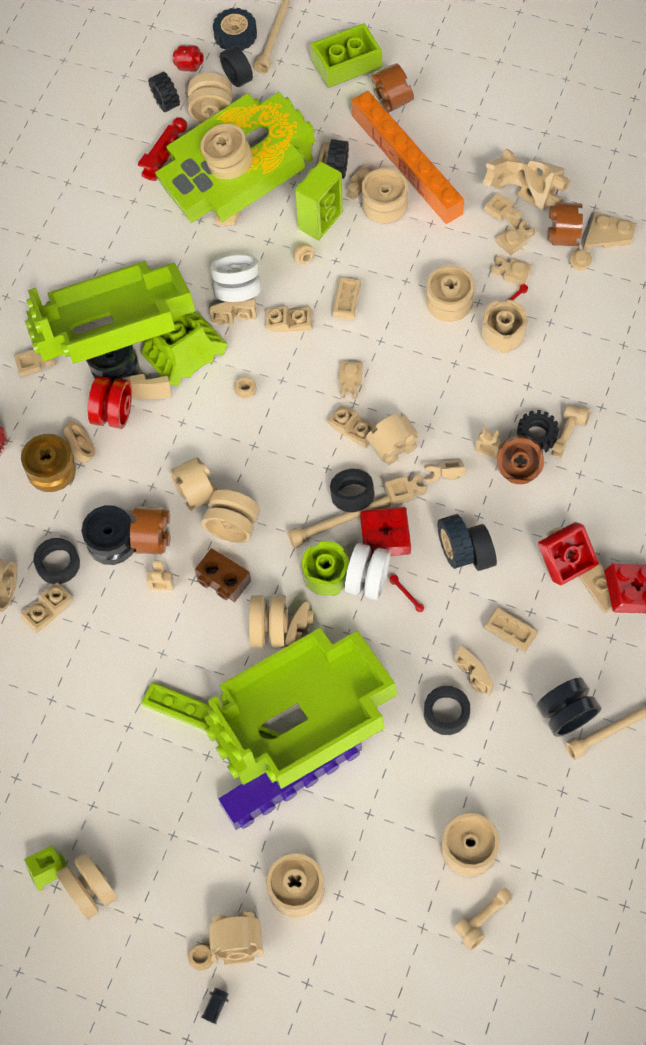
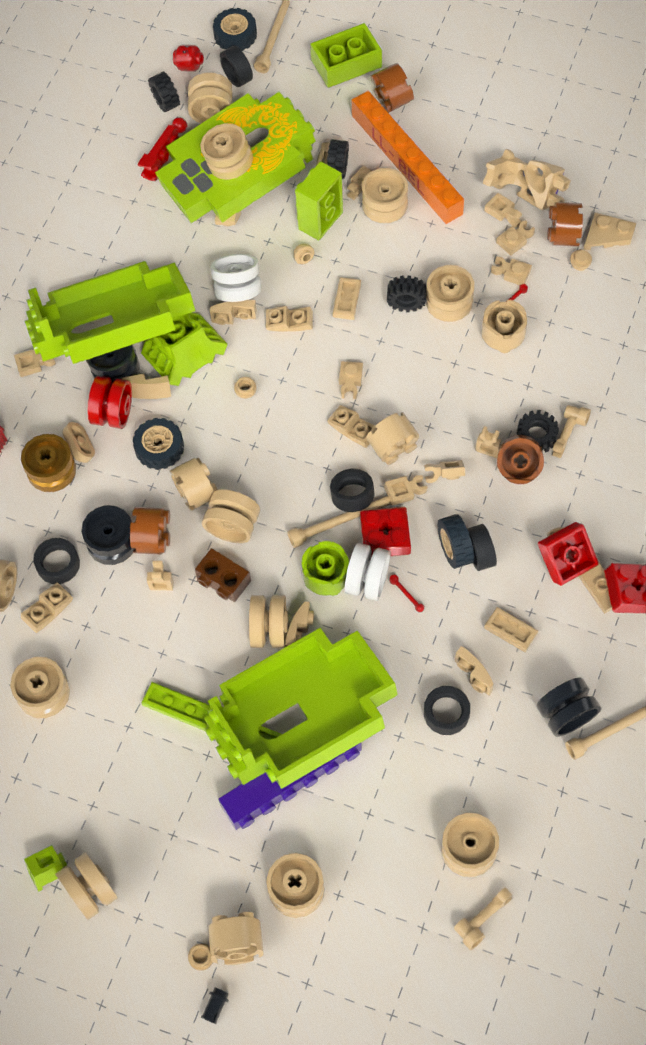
(40, 687): none -> tan wheel
(151, 434): none -> black wheel
(406, 293): none -> black tyre

